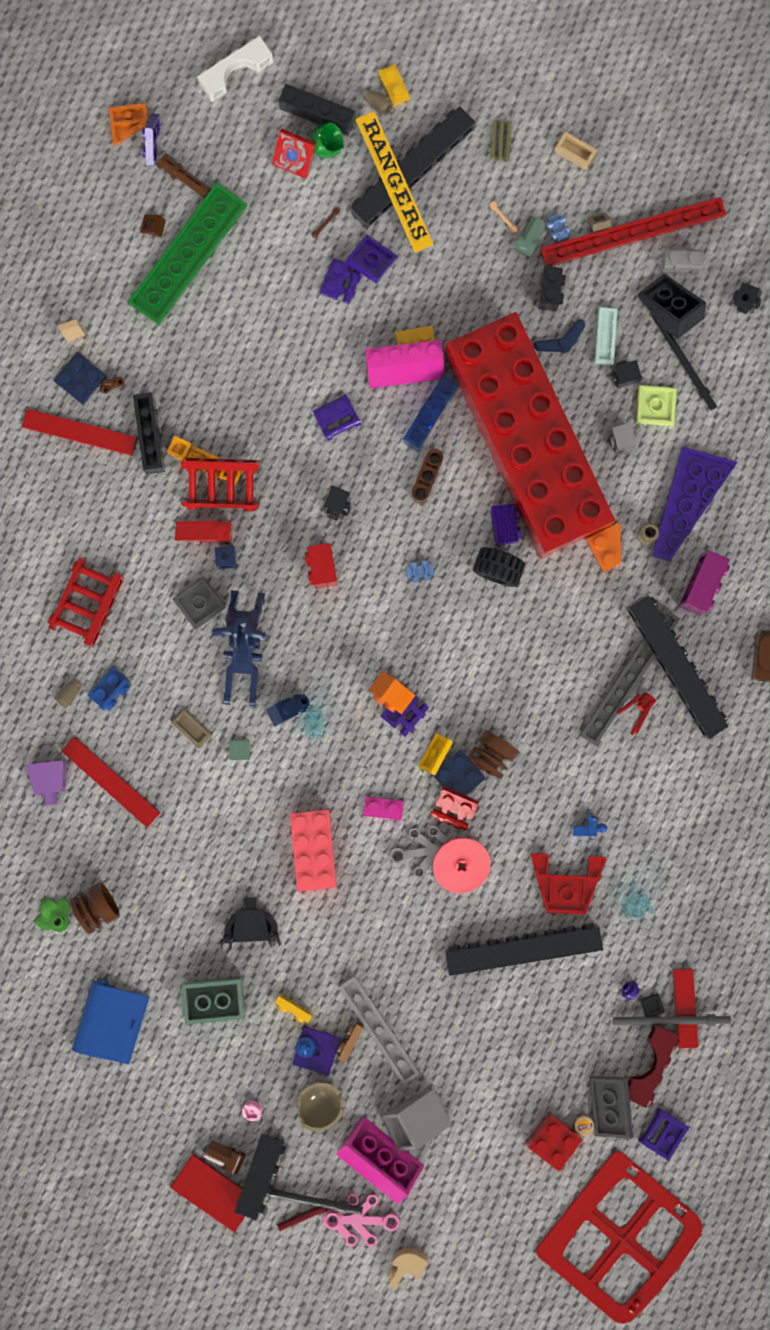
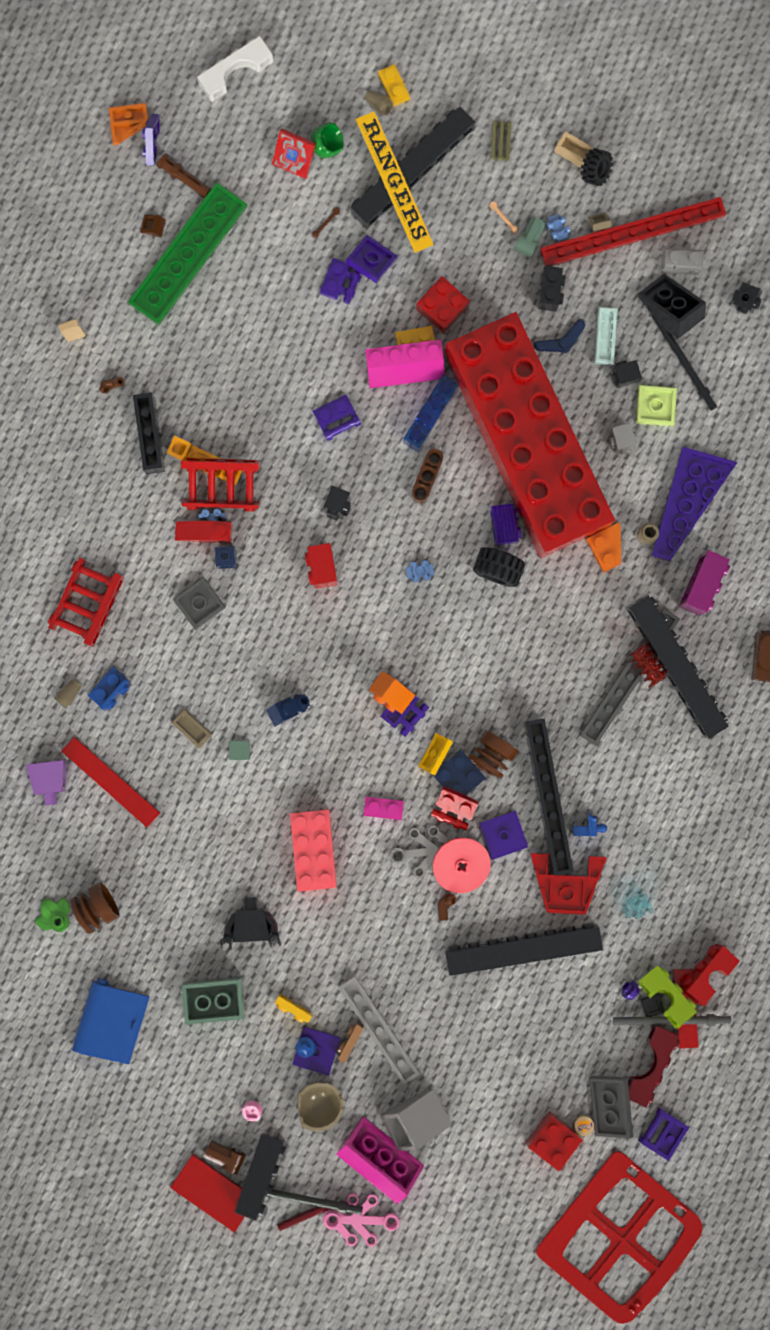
(79, 432): red tile -> none
(80, 378): dark blue plate -> none
(217, 514): none -> medium blue piece
(244, 639): dark blue piece -> none
(309, 717): clear light blue brick -> none
(316, 108): black brick -> none
(408, 1261): tan brick -> none
(442, 305): none -> red brick
(443, 904): none -> reddish brown arm
(503, 835): none -> dark purple plate
(548, 797): none -> black brick
(596, 167): none -> black tyre
(644, 704): red plant -> none
(648, 665): none -> clear red piece
(658, 982): none -> lime arch
(697, 984): none -> red arch

